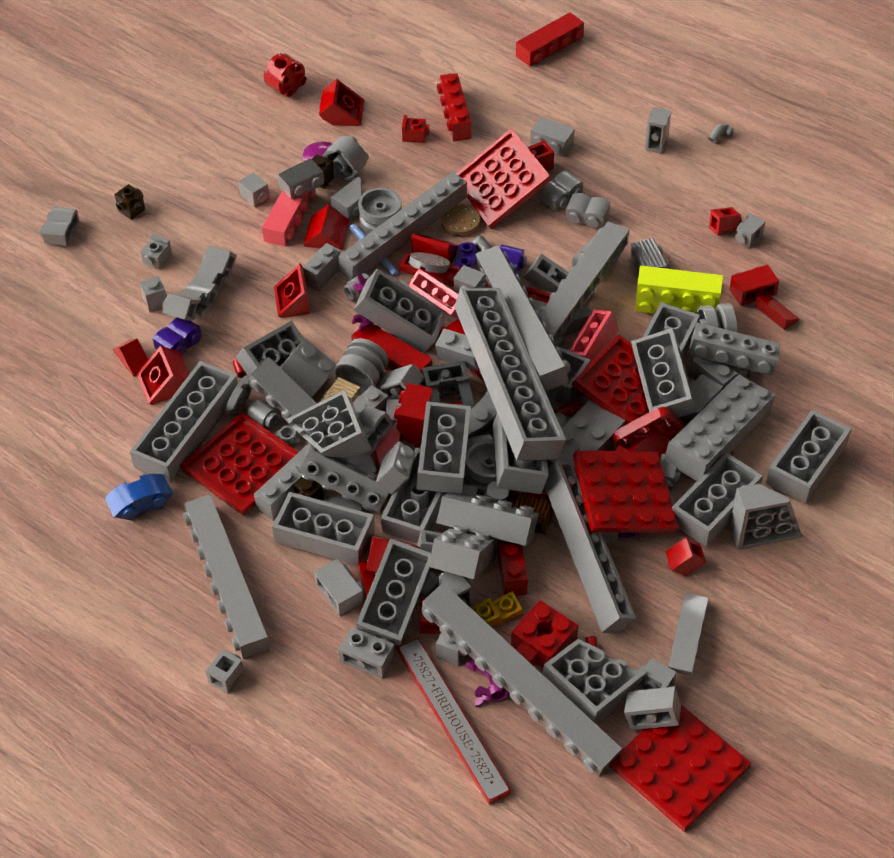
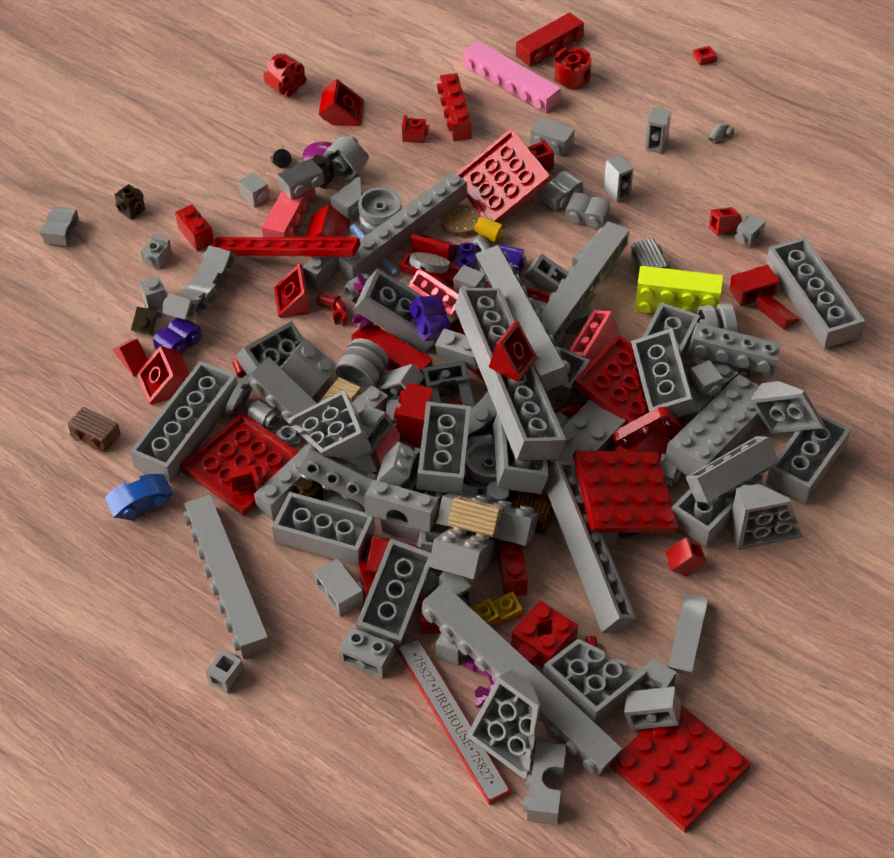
(93, 429): none -> reddish brown brick
(145, 319): none -> dark brown bracket
(194, 227): none -> red piece
(244, 478): none -> red bracket
(281, 158): none -> black plate
(289, 246): none -> red plate
(336, 304): none -> red piece
(416, 506): none -> light grey arch
(430, 317): none -> dark purple brick
(474, 517): none -> tan brick
(489, 229): none -> yellow brick
(508, 722): none -> light grey wedge
(511, 76): none -> bright pink brick
(513, 353): none -> red slope
(544, 803): none -> light grey arch
(573, 67): none -> red brick
(618, 178): none -> light grey brick
(704, 55): none -> red tile
(705, 380): none -> light grey brick
(732, 469): none -> light grey brick
(785, 408): none -> light grey slope
(815, 293): none -> light grey brick

